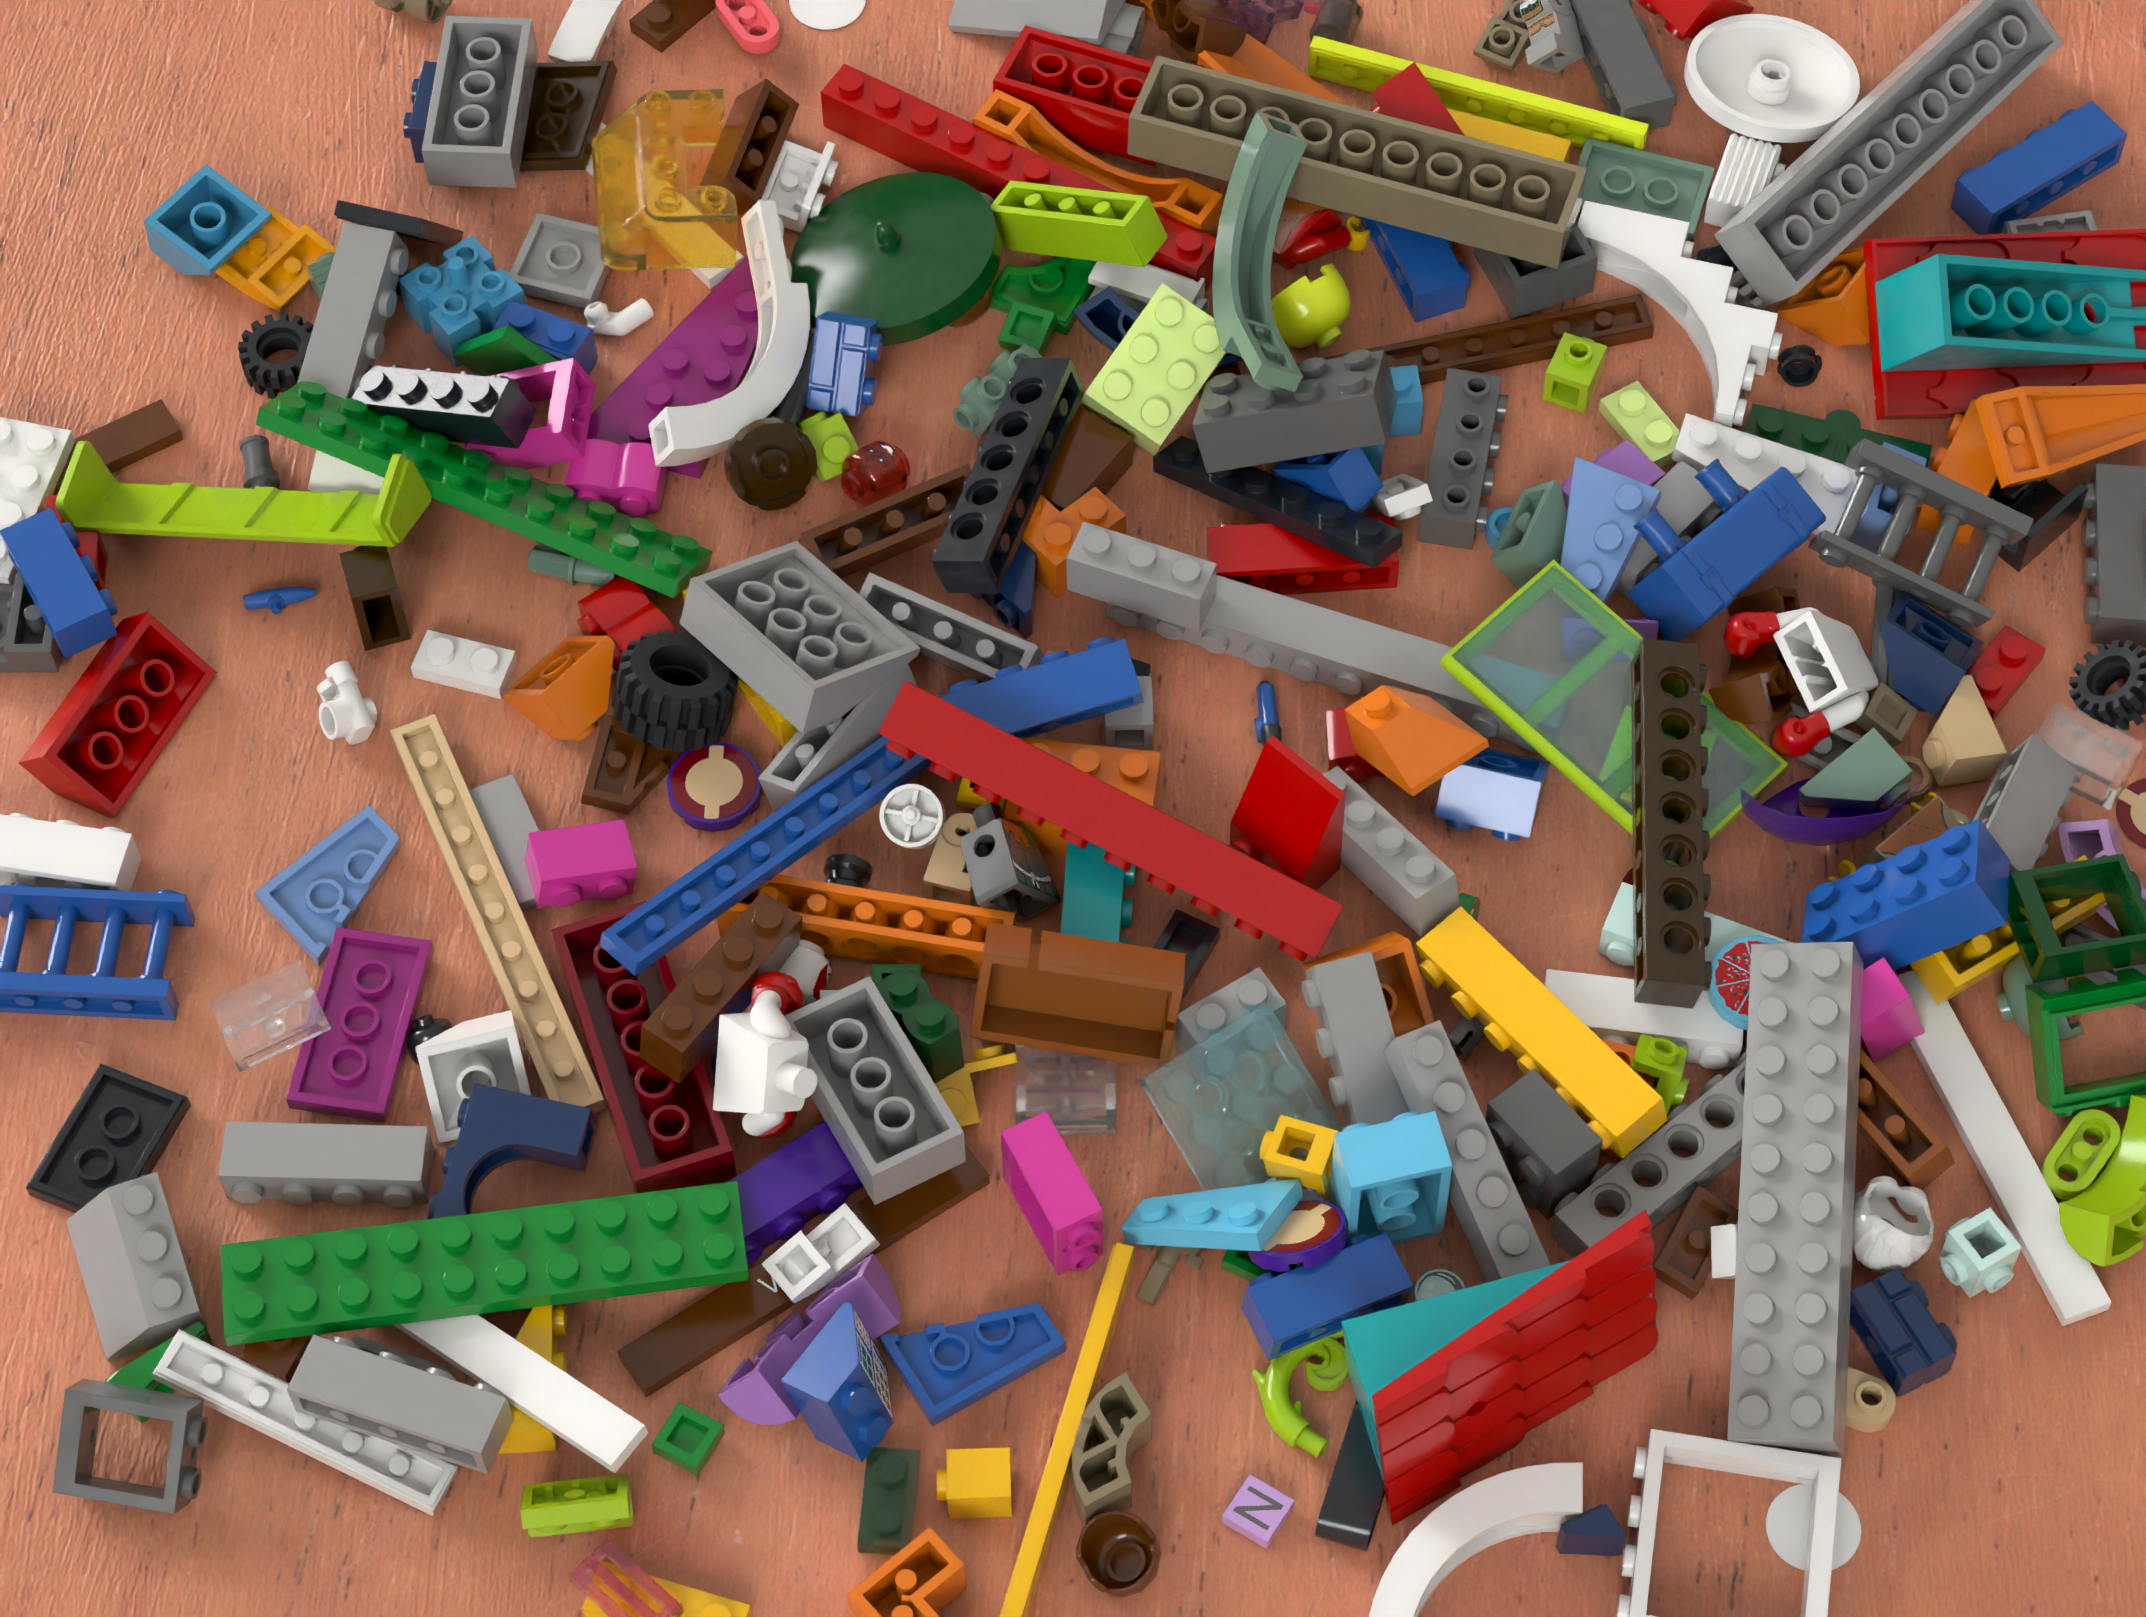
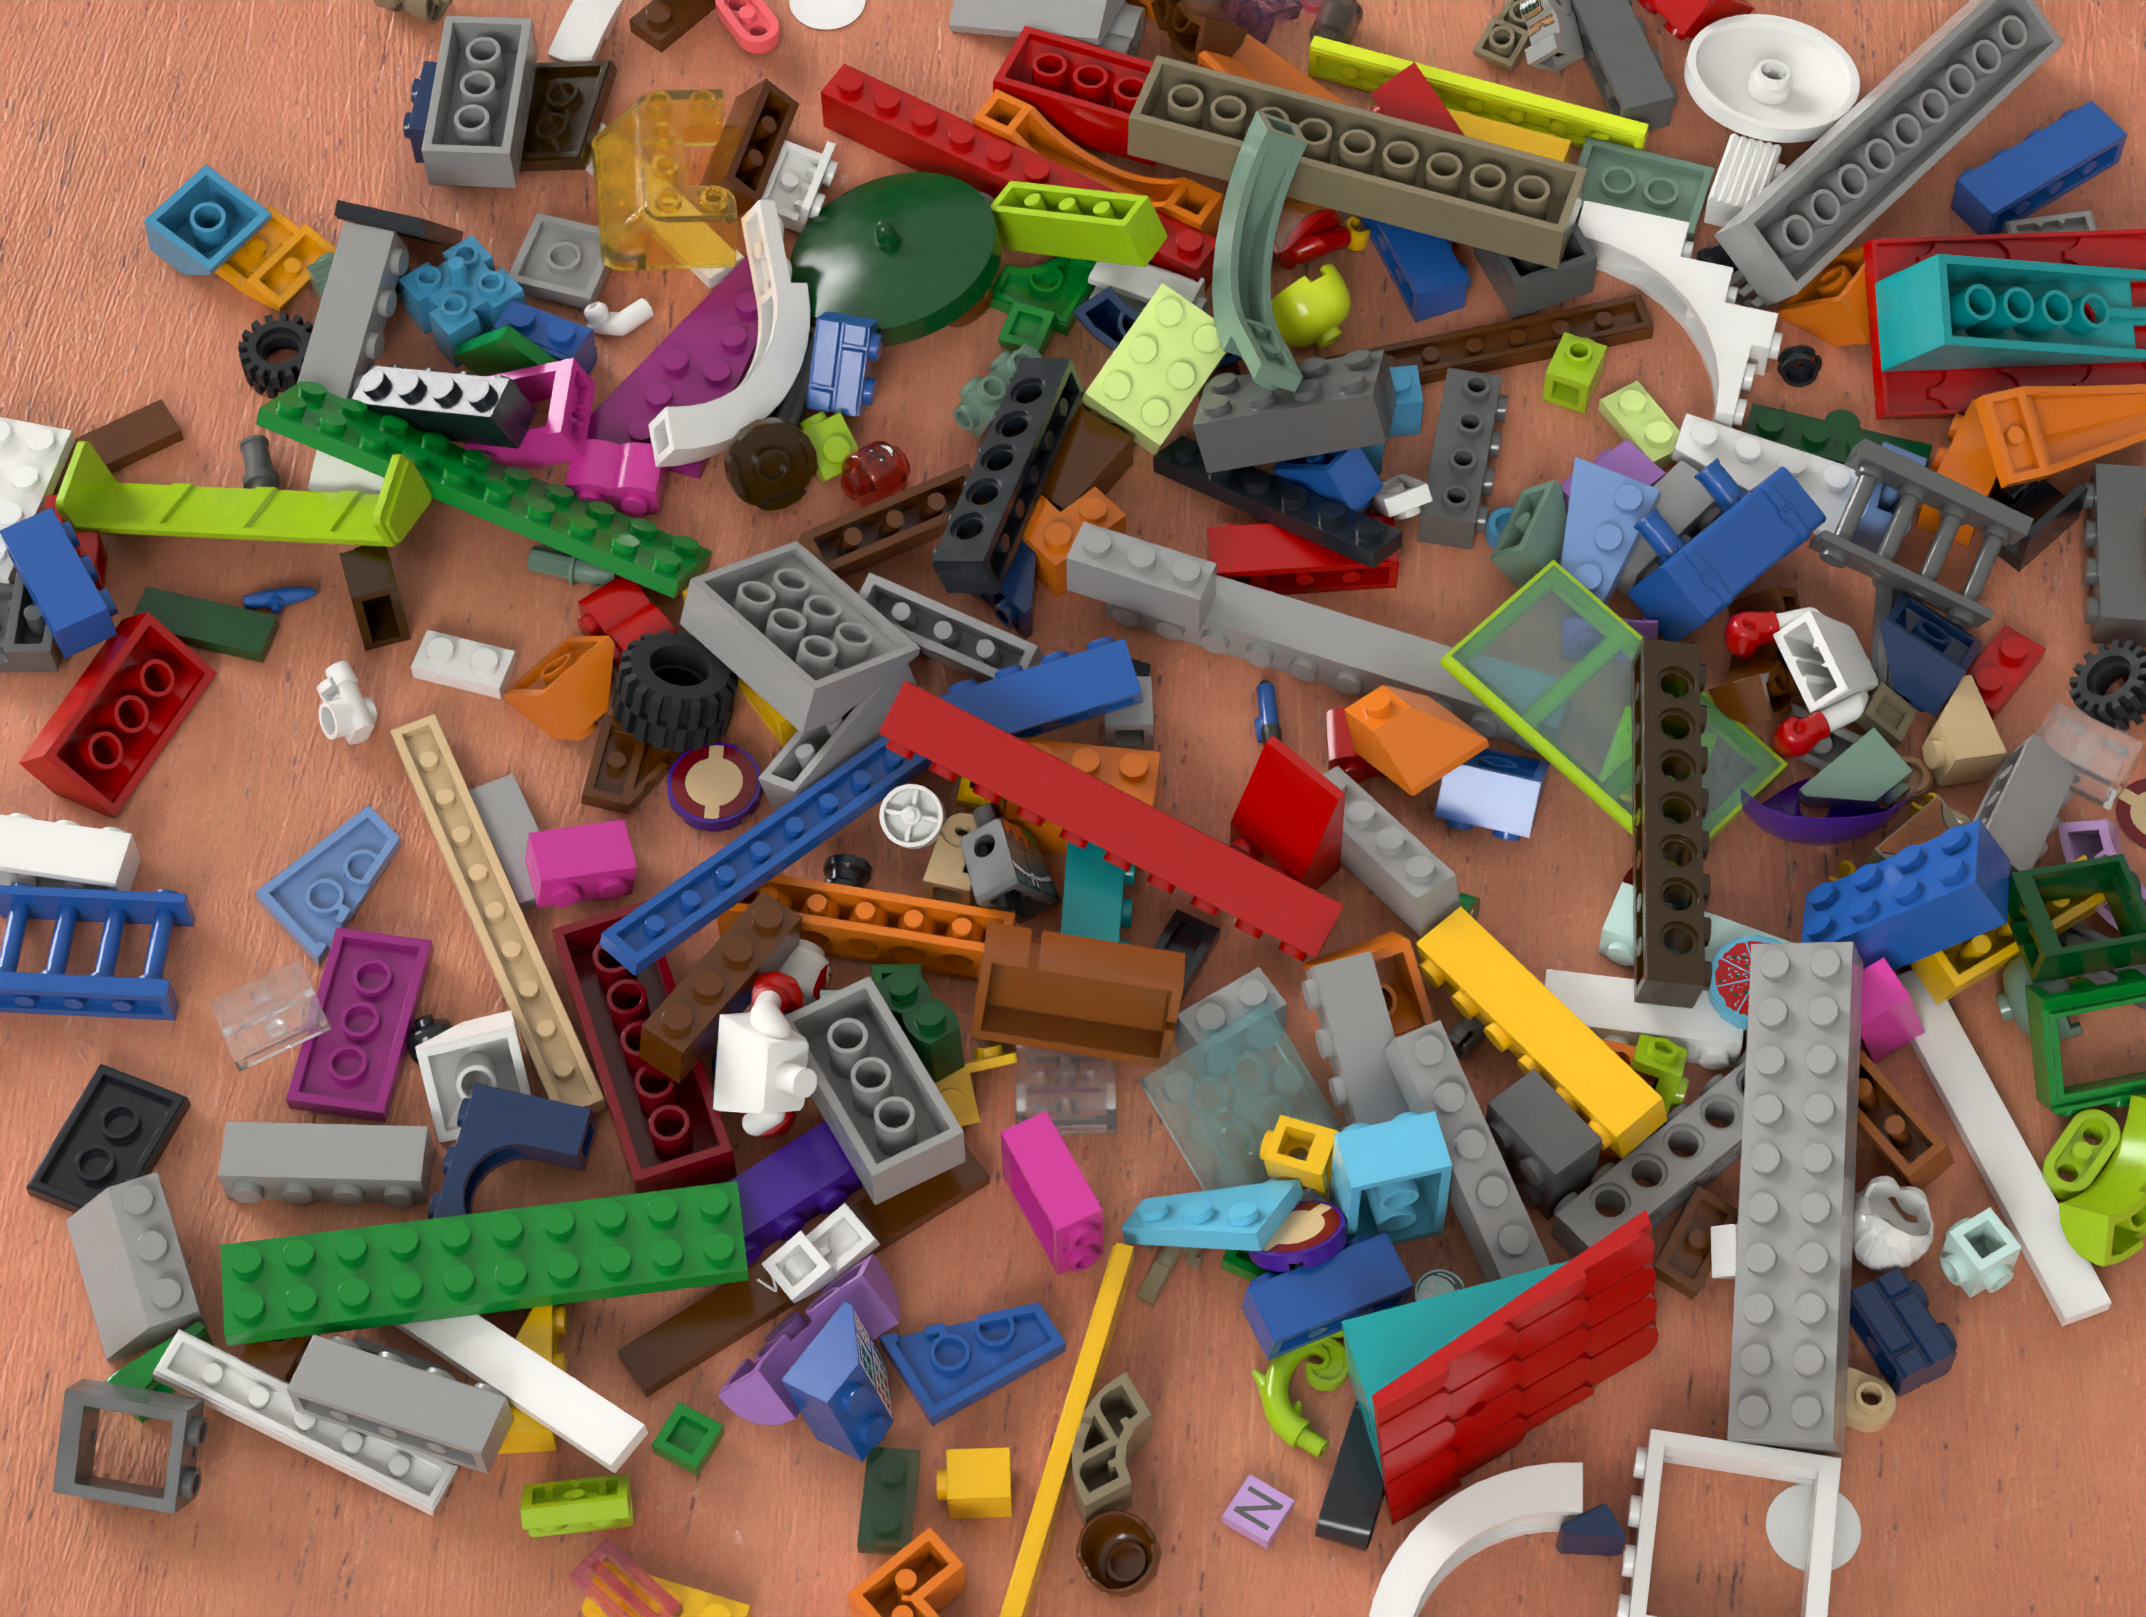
(211, 624): none -> dark green tile

